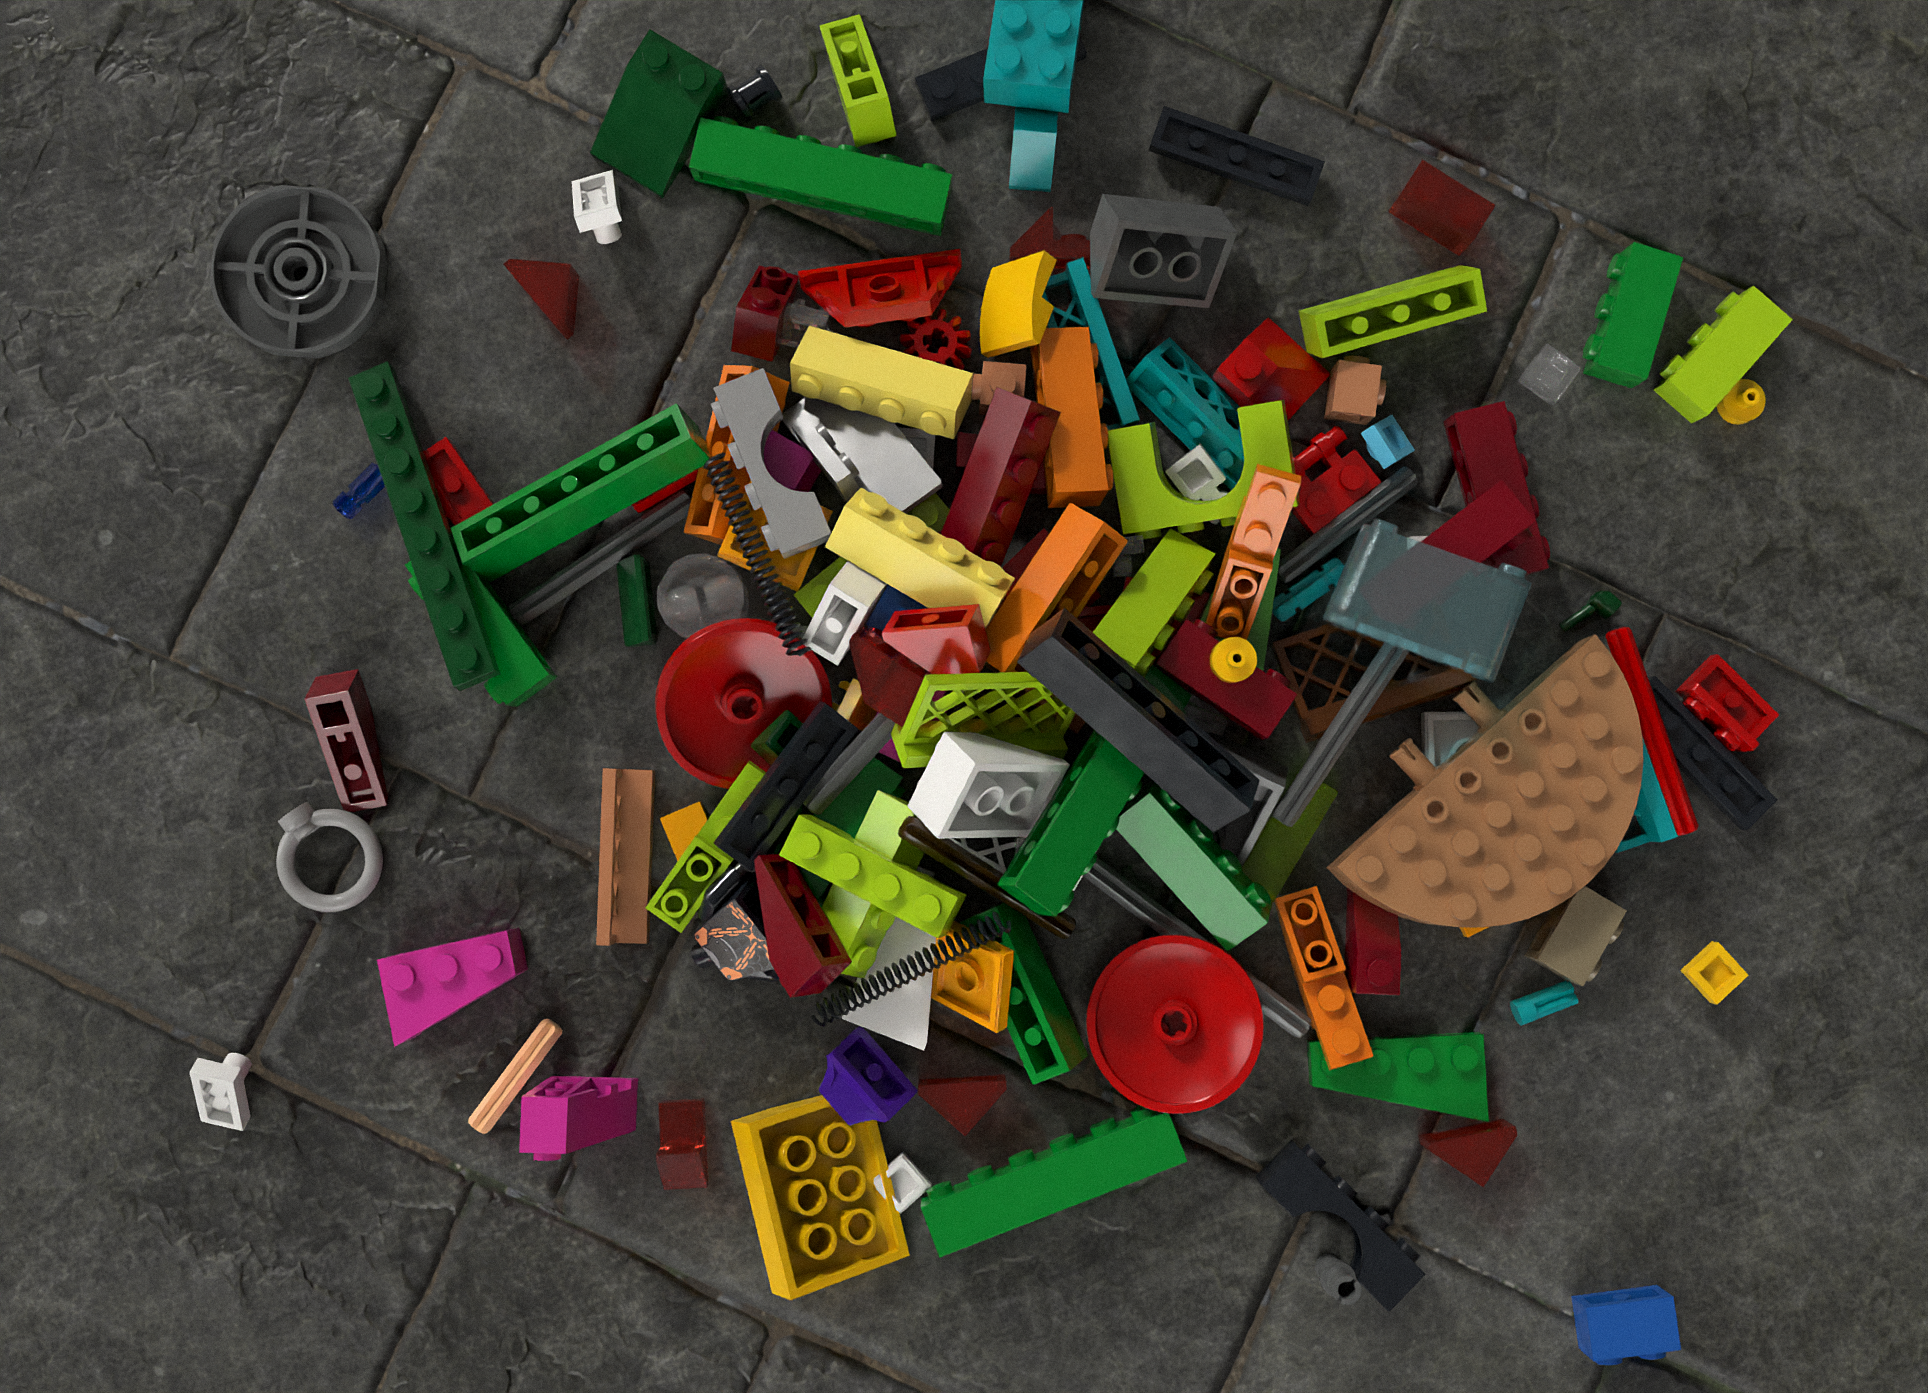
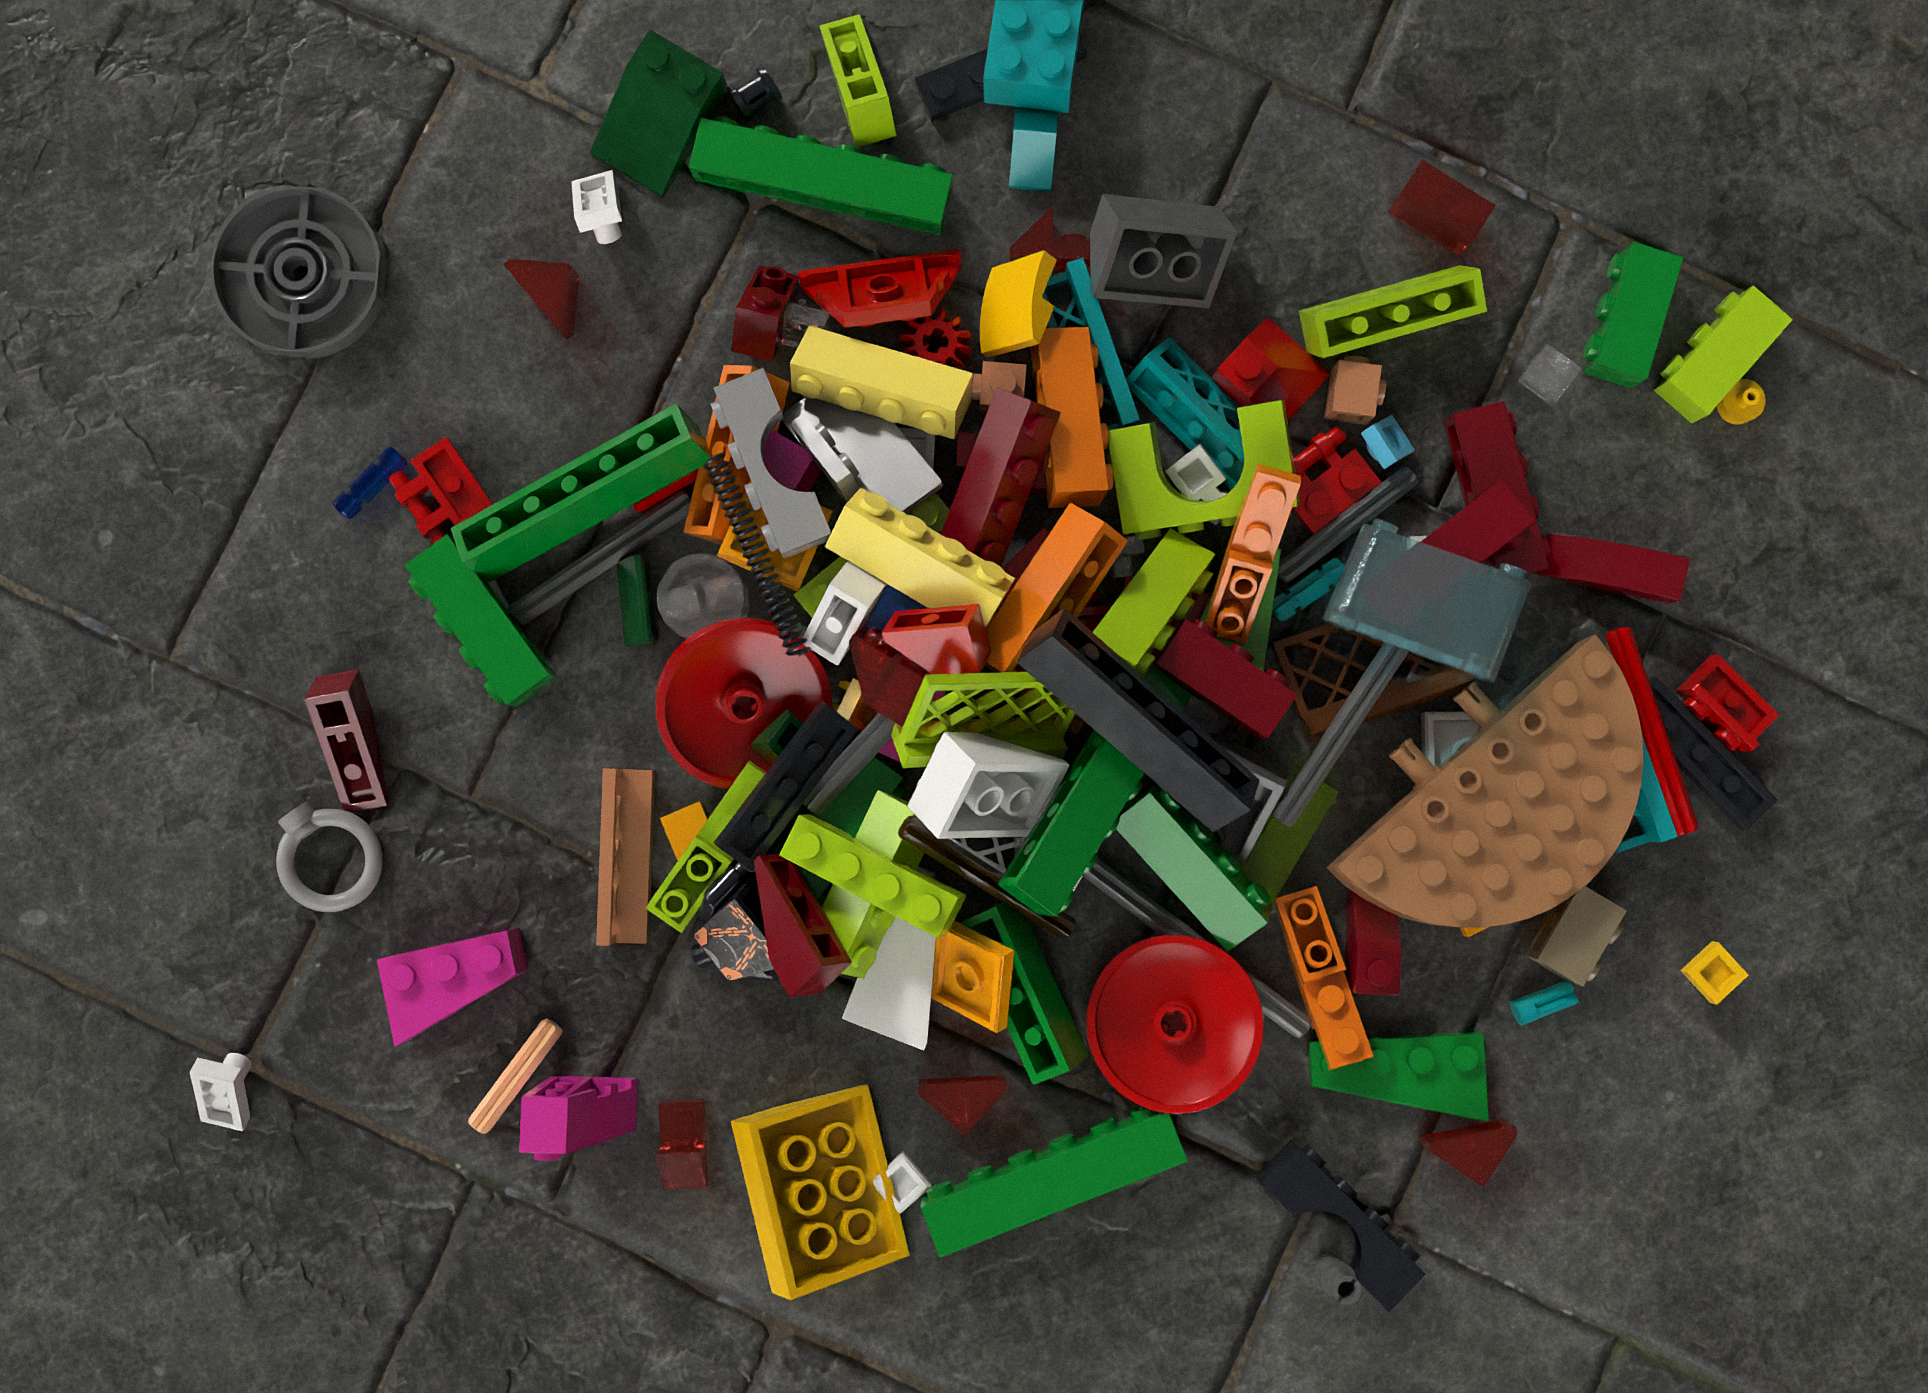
(424, 527): dark green plate -> none
(844, 999): black piece -> none
(864, 1081): dark purple slope -> none
(1223, 664): yellow tile -> none
(1236, 156): black plate -> none
(1601, 602): dark green hand -> none
(1616, 568): none -> dark red slope
(1626, 1324): blue brick -> none

